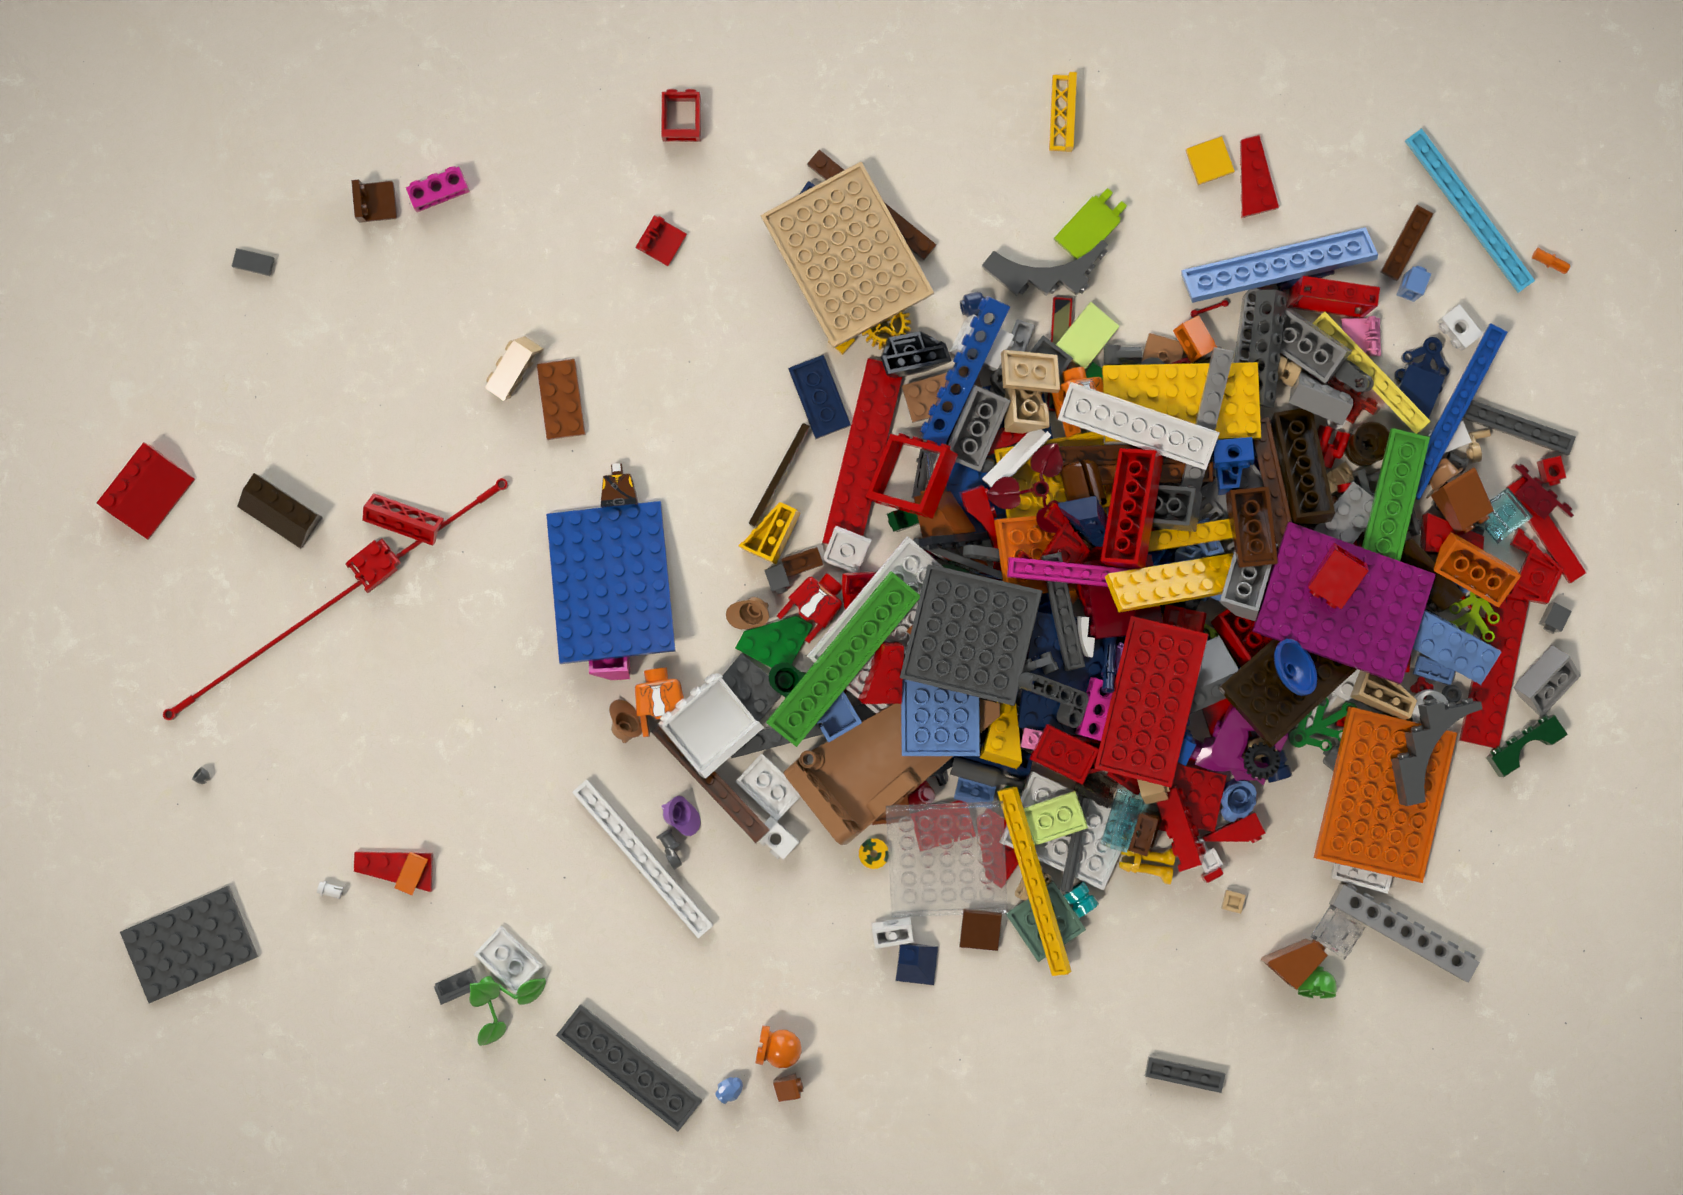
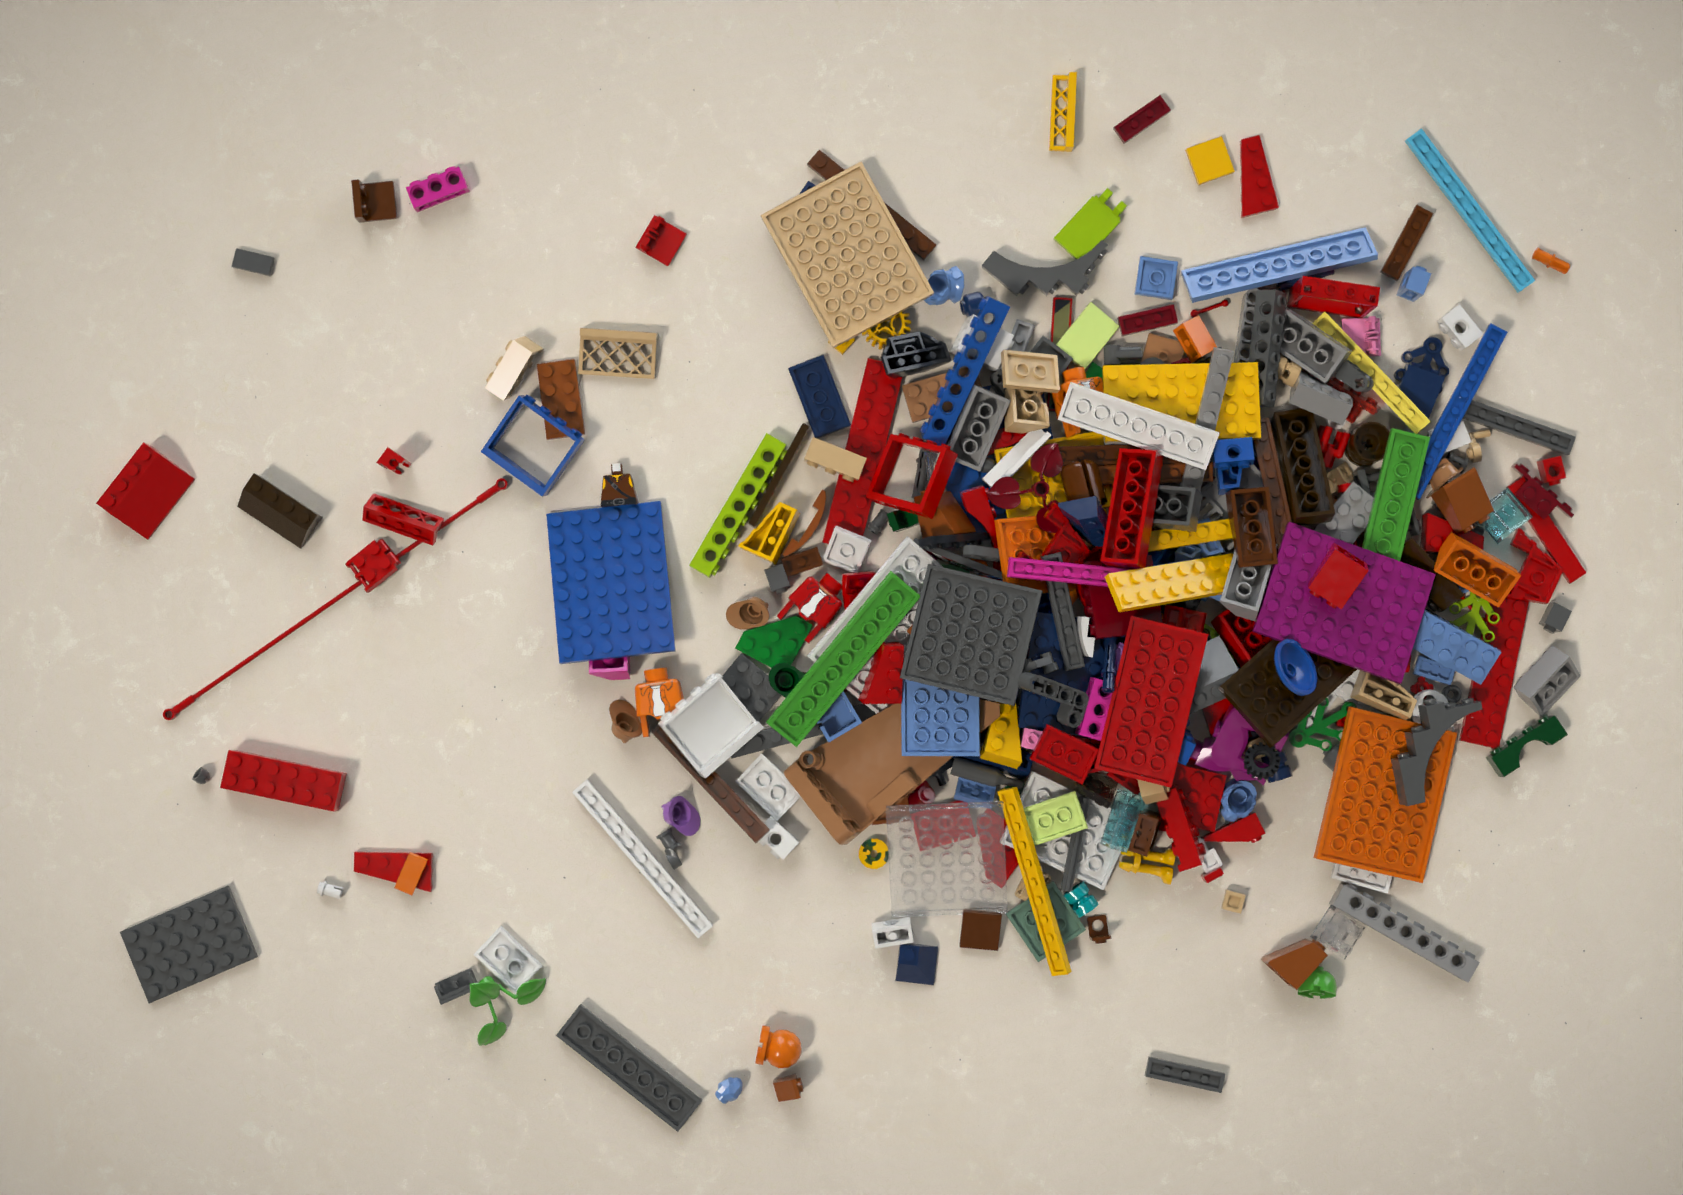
(283, 780): none -> red brick
(391, 460): none -> red hinge
(514, 469): none -> blue window
(617, 336): none -> tan fence
(681, 135): red window -> none
(768, 445): none -> lime brick
(794, 545): none -> dark orange slope
(834, 459): none -> tan wedge
(878, 522): none -> dark grey pin
(946, 286): none -> medium blue piece
(1098, 936): none -> reddish brown bracket
(1141, 119): none -> dark red plate
(1147, 320): none -> dark red plate
(1156, 278): none -> medium blue plate

